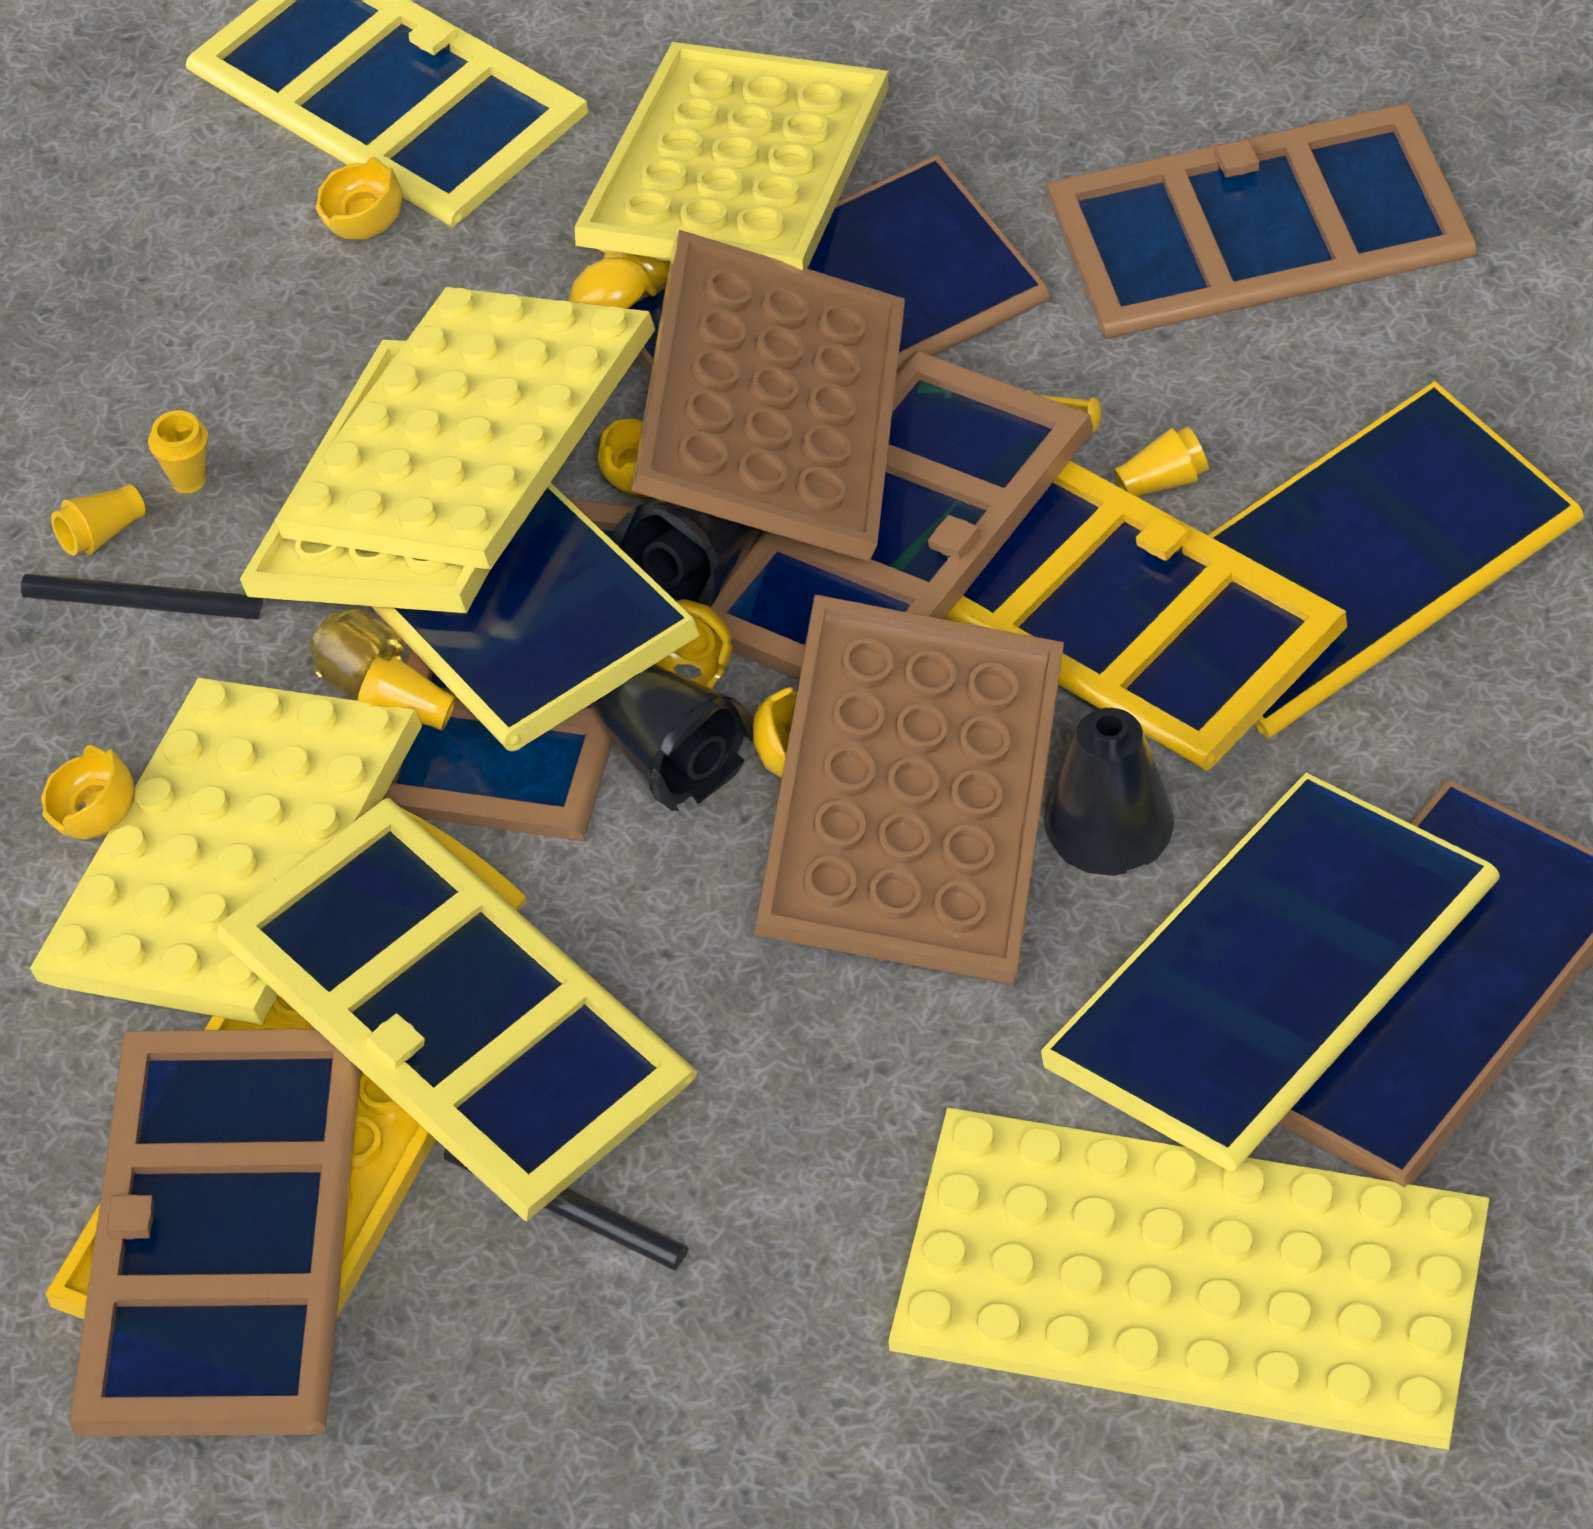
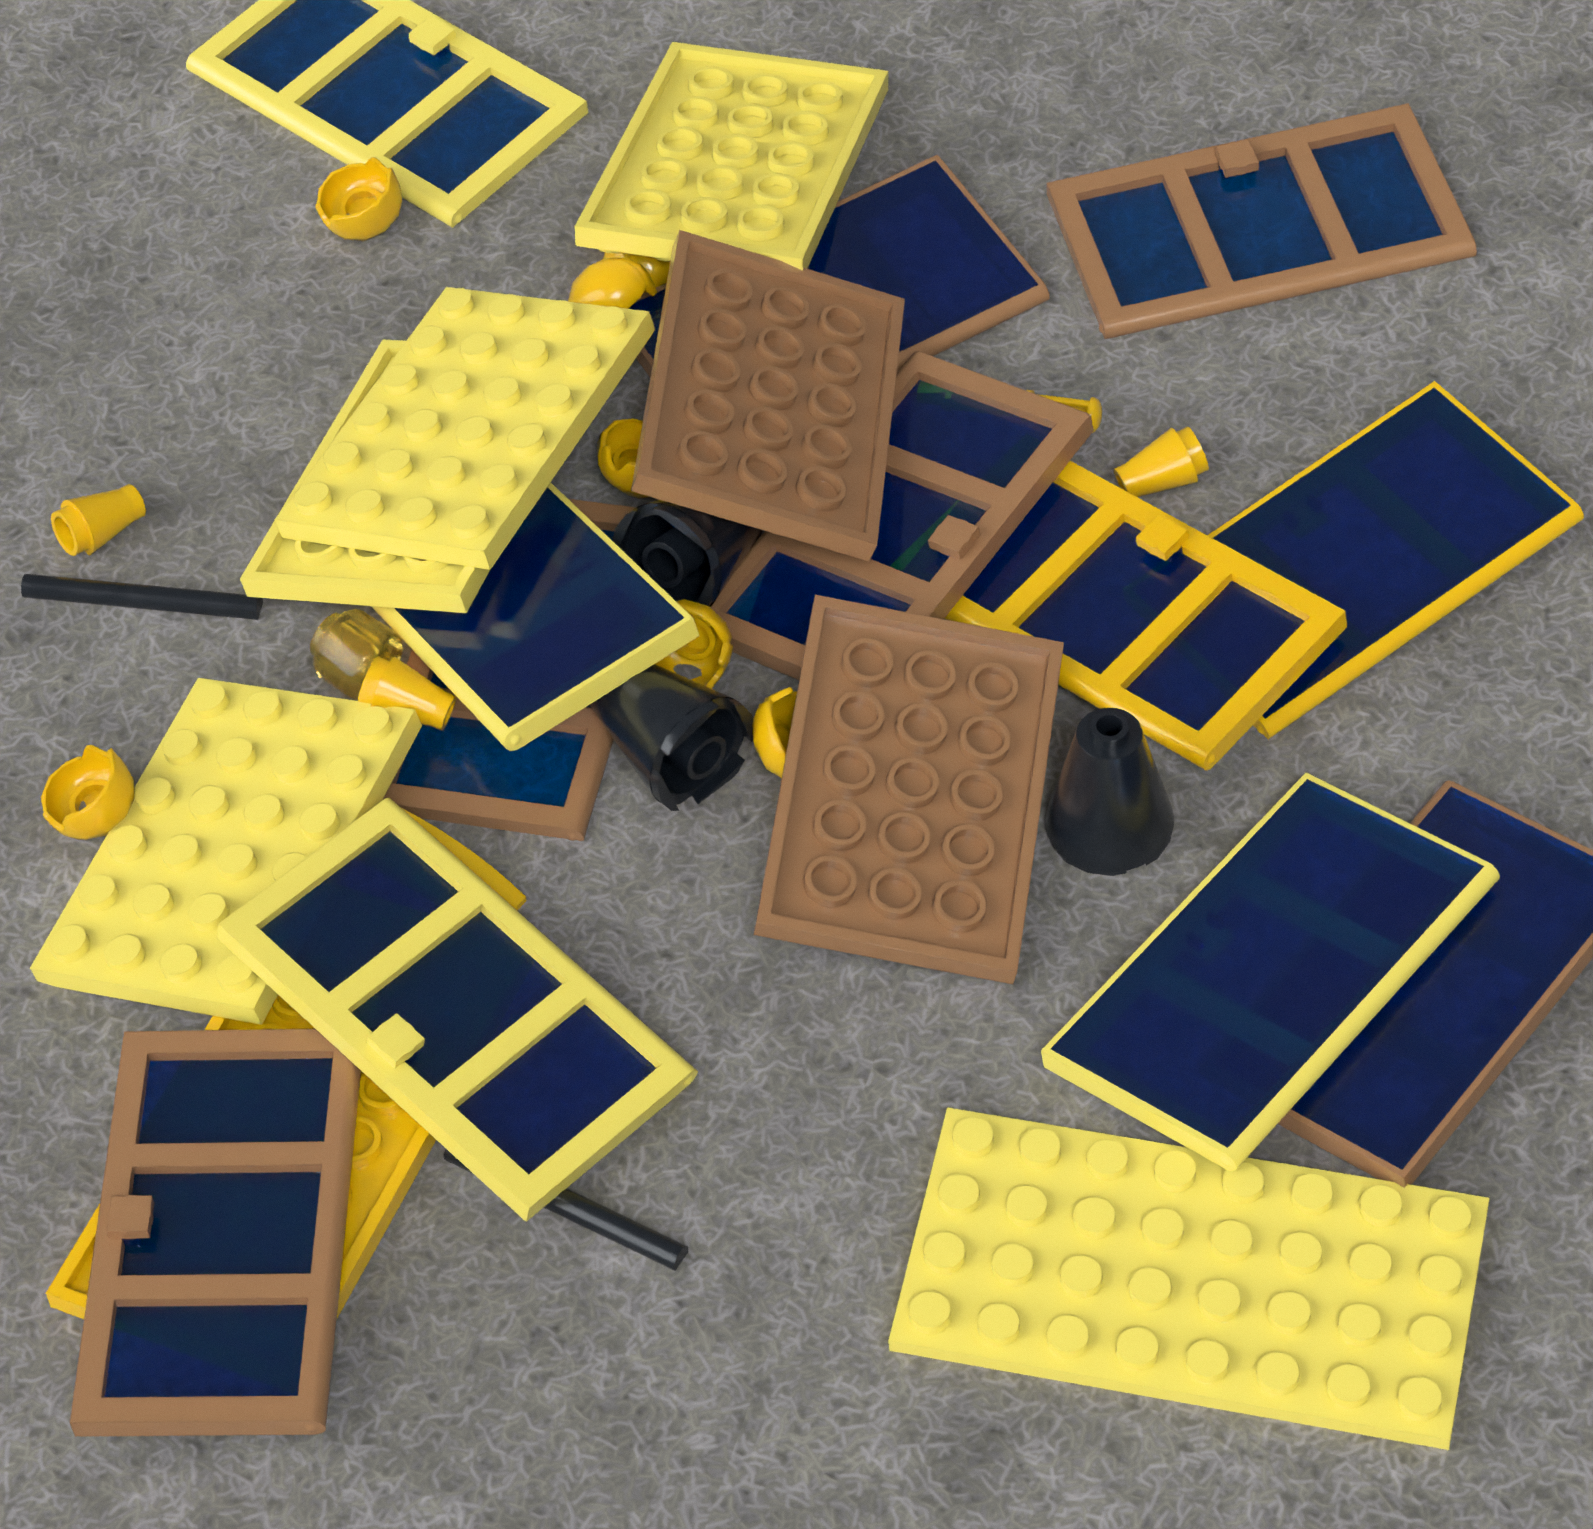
(181, 449): yellow cone -> none

